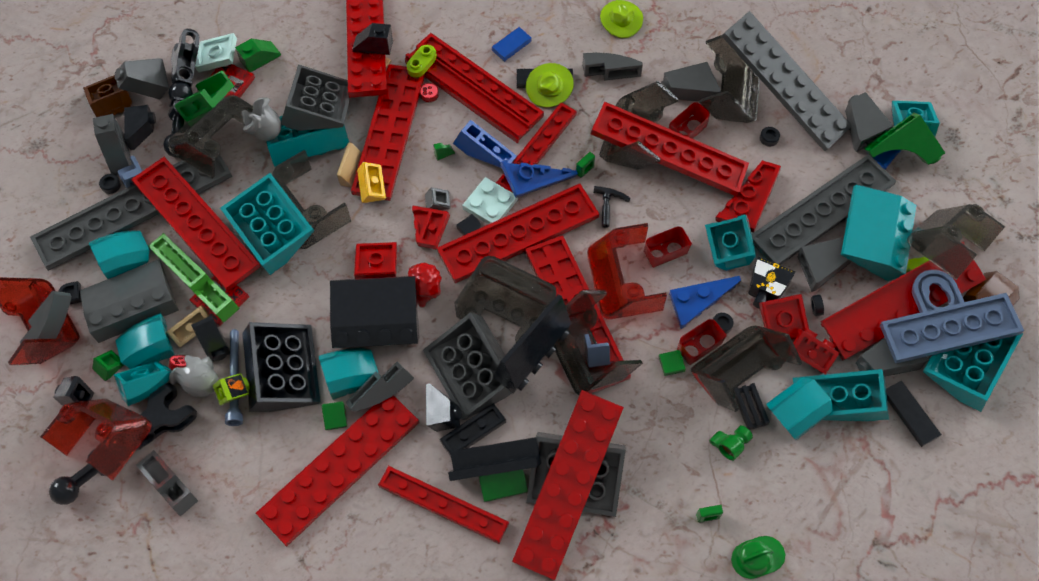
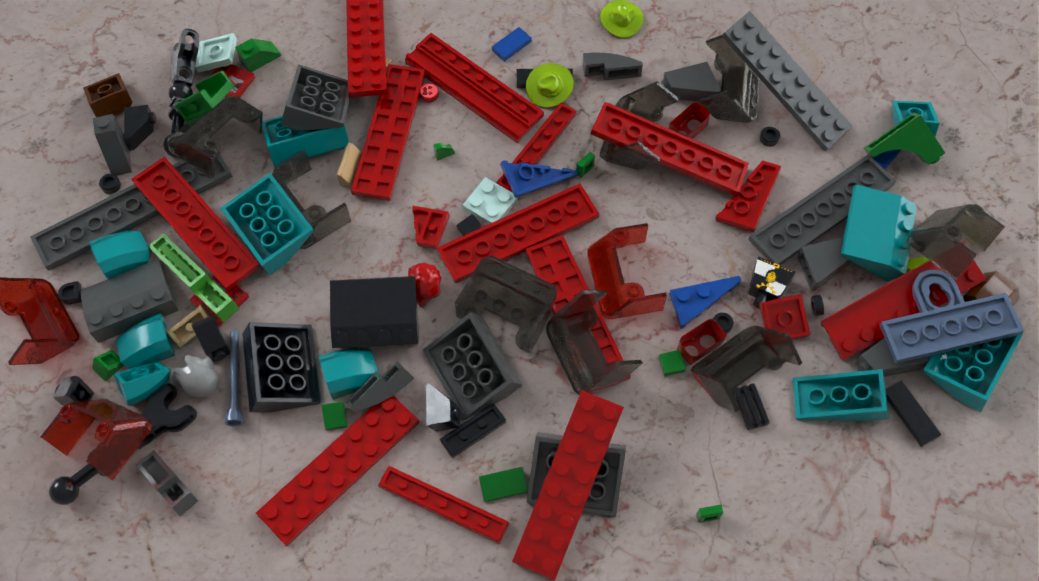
(49, 317): dark grey slope -> none
(129, 172): sand blue panel -> none
(143, 77): dark grey slope -> none
(177, 361): tile -> none
(231, 388): slope -> none
(262, 121): light grey hair -> none
(371, 182): yellow slope -> none
(374, 39): black slope -> none
(375, 260): red tile -> none
(424, 58): lime plate -> none
(437, 199): dark grey slope -> none
(482, 146): blue slope -> none
(494, 459): black panel -> none
(534, 346): black slope -> none
(597, 353): sand blue panel -> none
(607, 193): black piece -> none
(673, 235): red piece -> none
(731, 243): teal slope -> none
(731, 445): green piece -> none
(758, 557): green piece -> none
(801, 406): teal slope -> none
(815, 352): red bracket -> none
(866, 121): dark grey slope -> none

